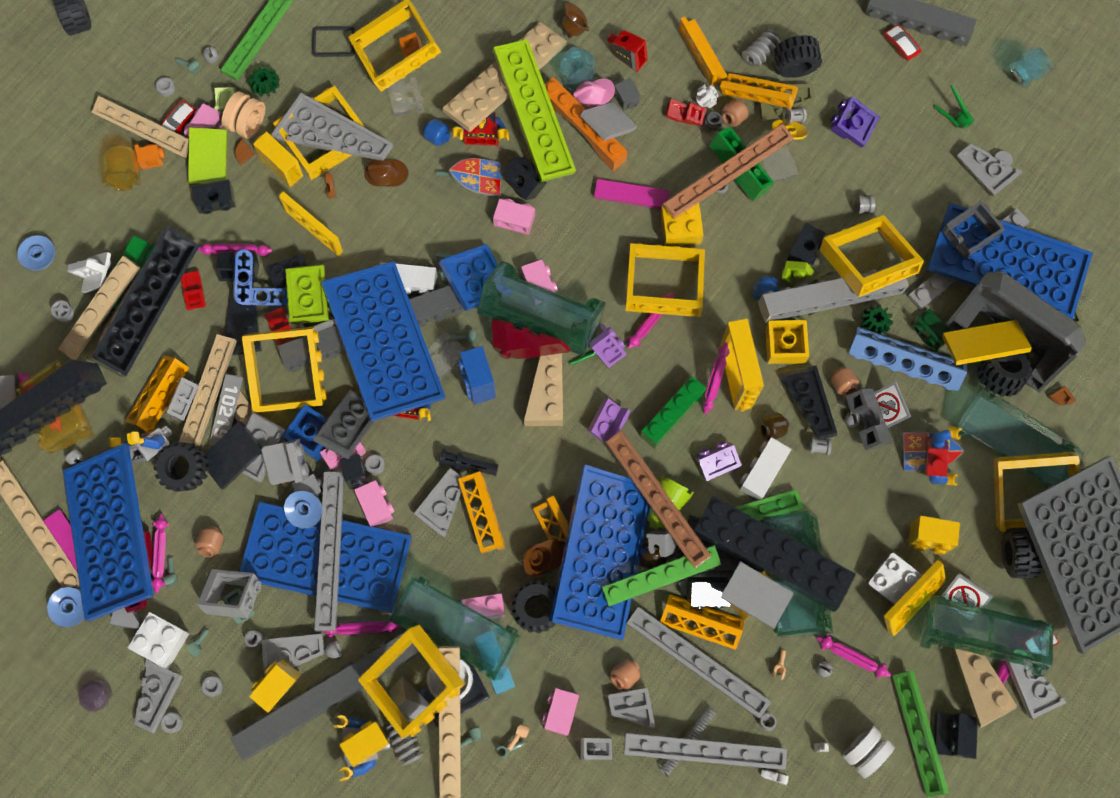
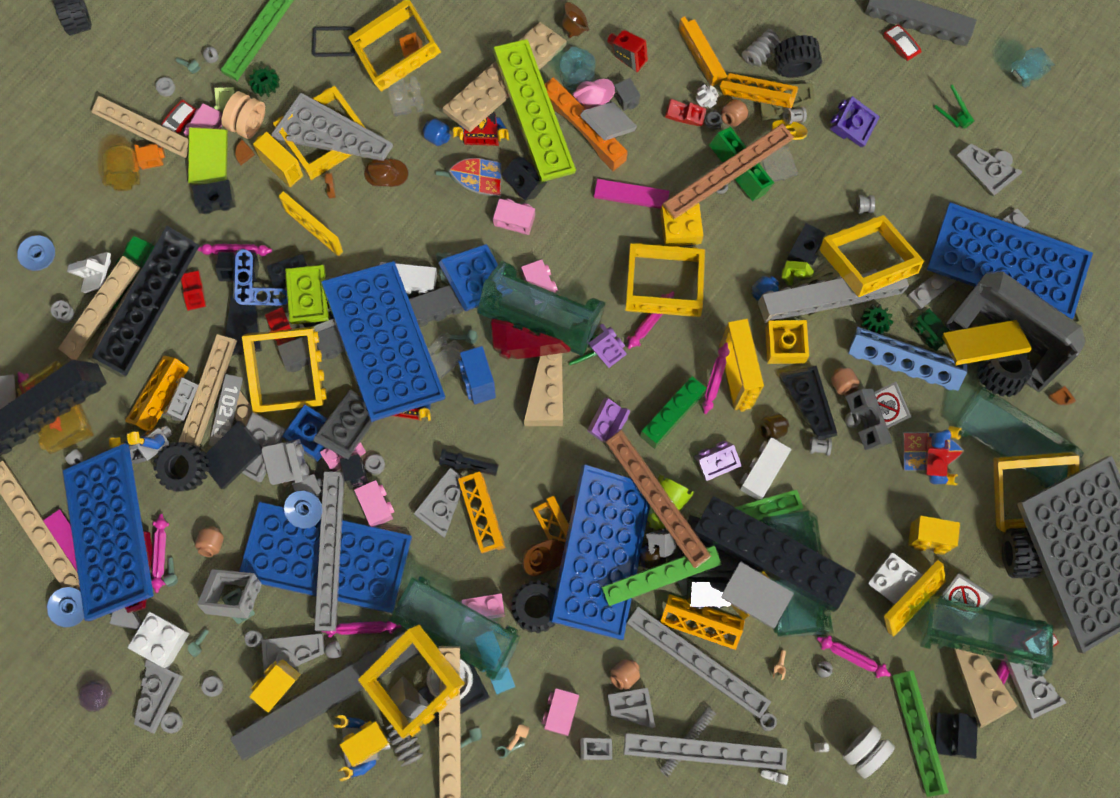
(985, 217): dark grey window -> none

